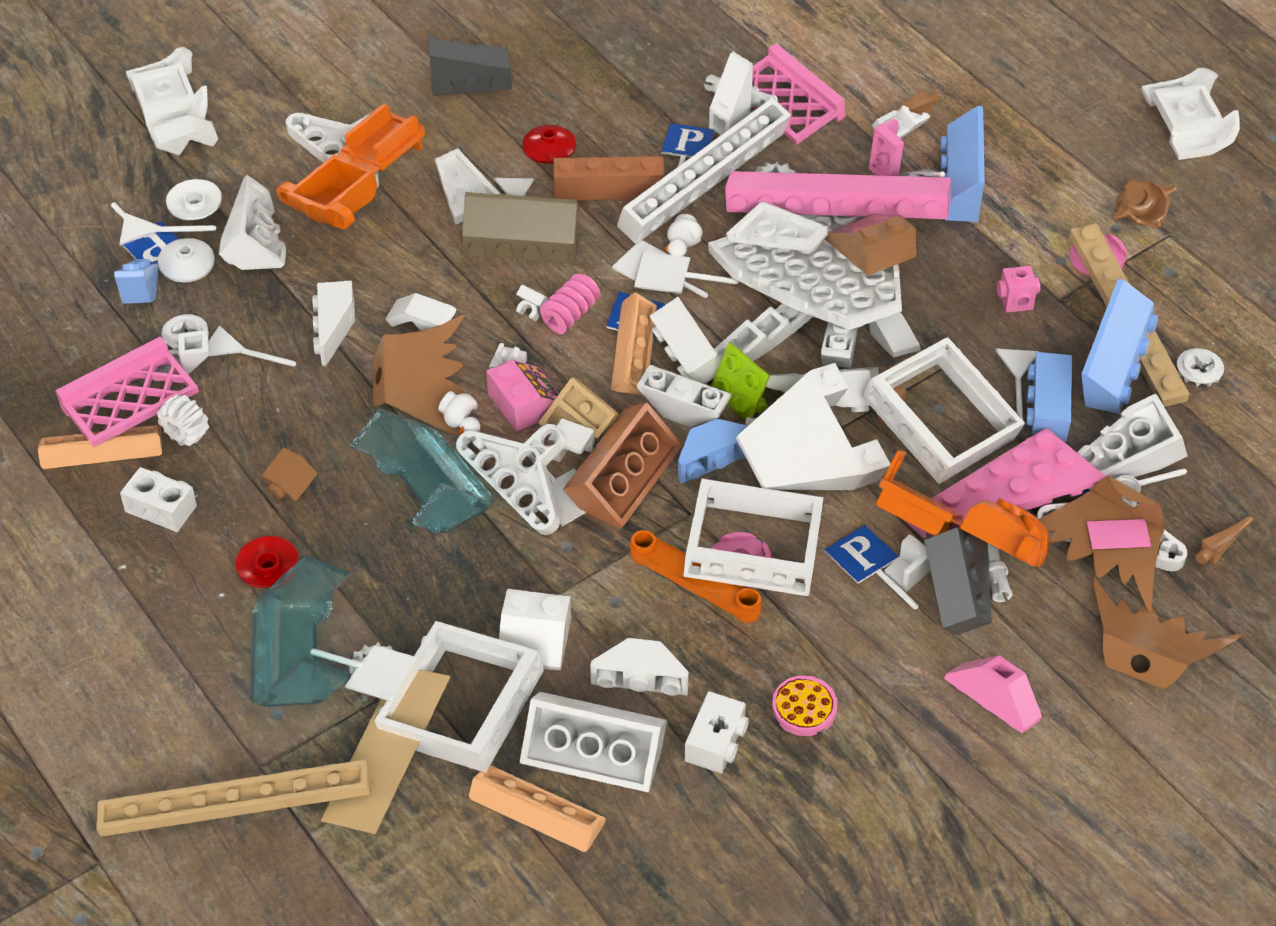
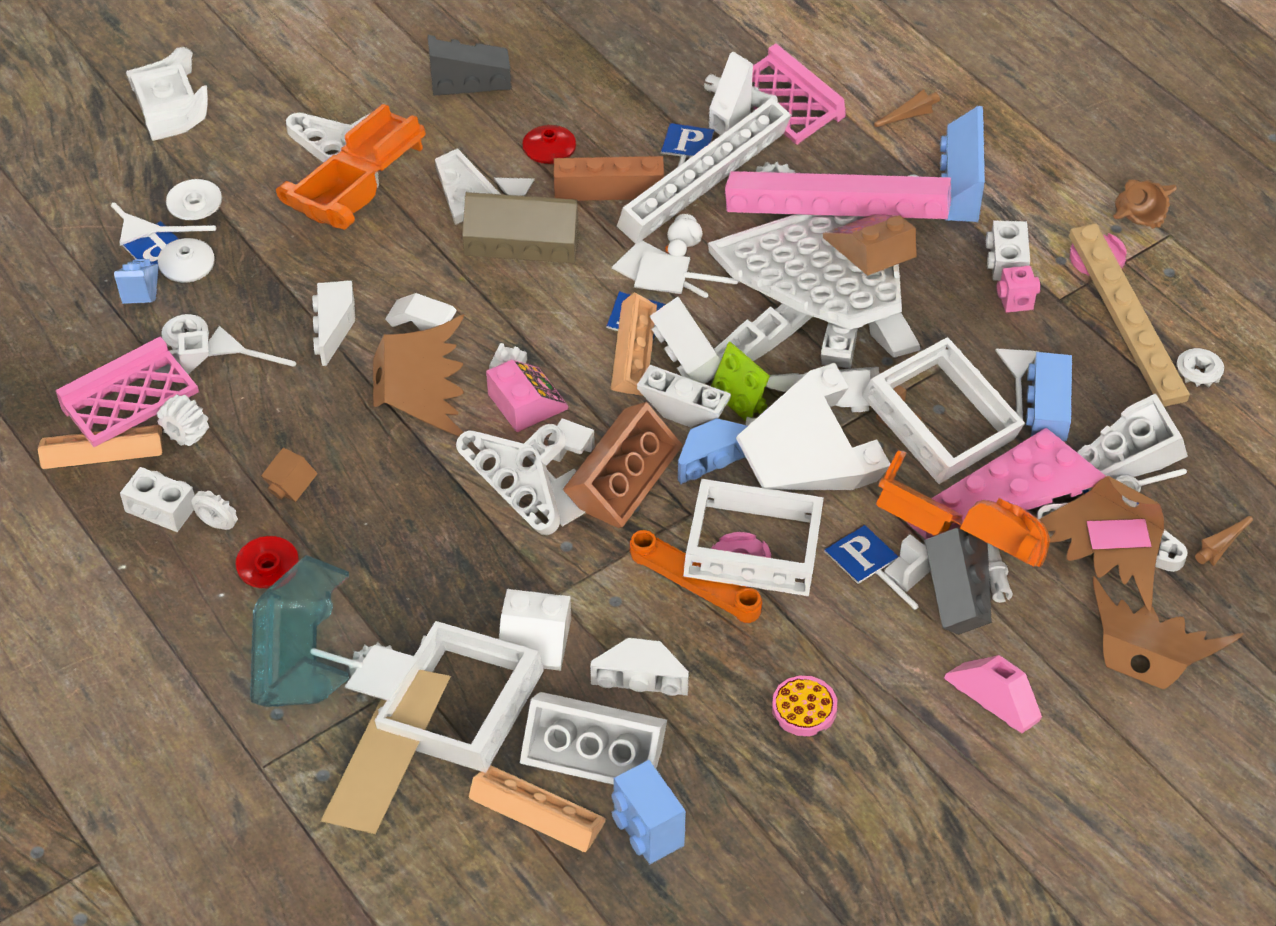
(176, 134): white slope -> none
(214, 510): none -> white gear
(233, 798): tan plate -> none
(250, 233): white wedge -> none
(428, 467): clear light blue windscreen -> none
(457, 411): white animal -> none
(532, 300): white tile -> none
(569, 303): bright pink piece -> none
(582, 407): tan wing -> none
(648, 812): none -> light blue brick
(715, 732): white brick -> none
(777, 228): white wing -> none
(886, 150): bright pink bracket -> none
(907, 120): white slope -> none
(927, 173): white piece -> none
(1008, 246): none -> white brick
(1118, 349): light blue slope -> none
(1192, 115): white piece -> none

